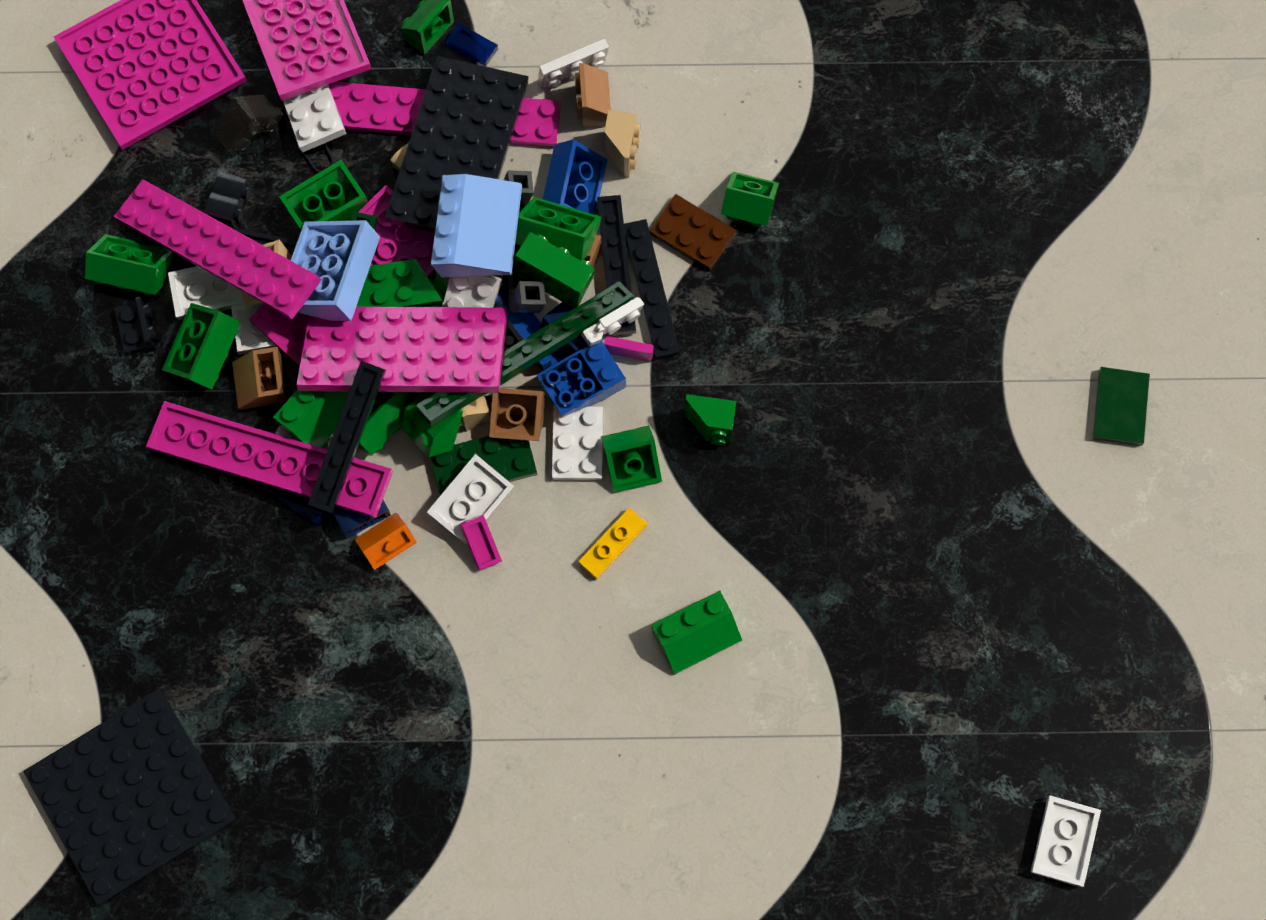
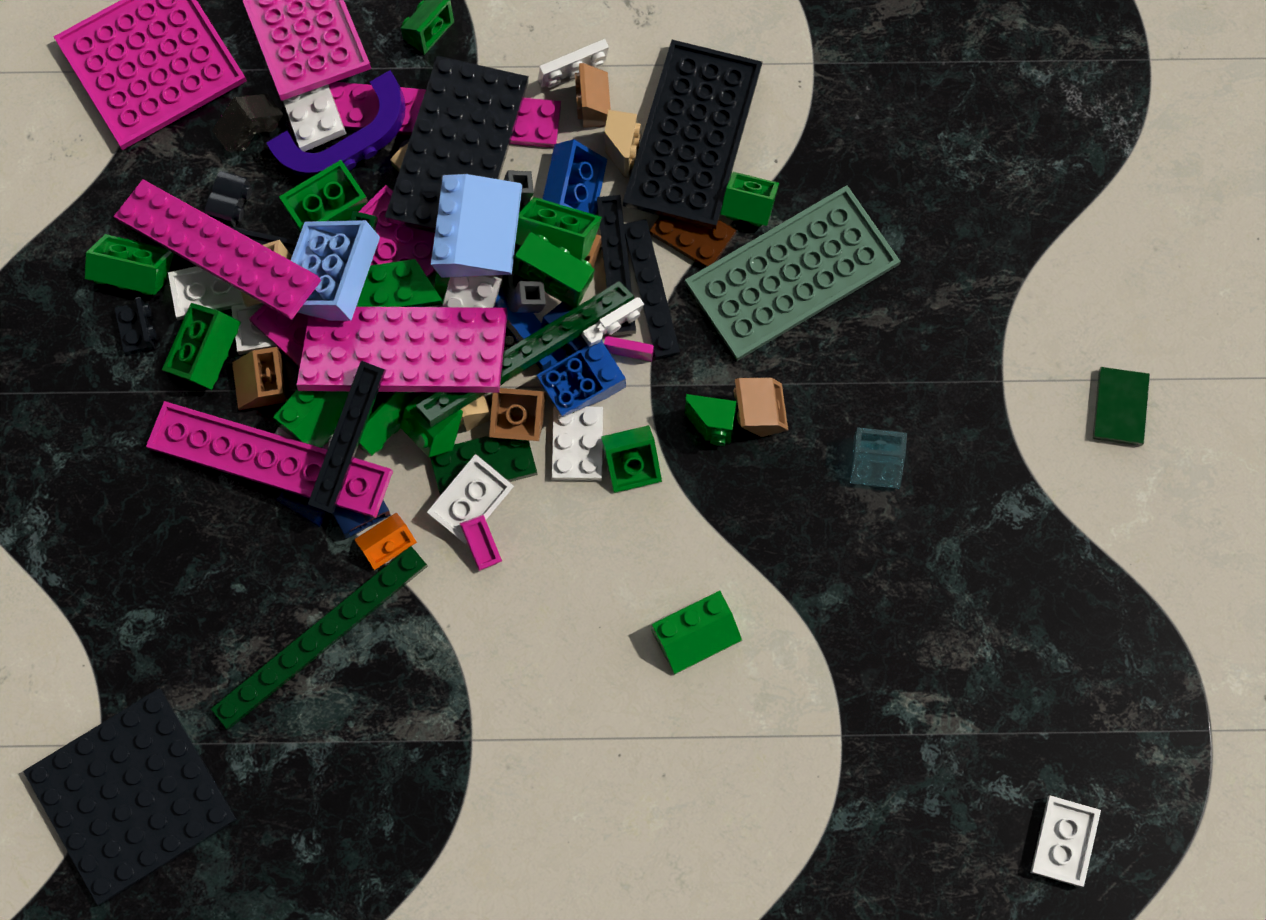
(319, 638): none -> dark green plate
(355, 147): none -> dark purple arch
(472, 44): clear blue tile -> none
(613, 543): yellow plate -> none
(692, 134): none -> black plate
(760, 405): none -> medium nougat slope
(792, 272): none -> sand green plate
(878, 457): none -> clear light blue slope

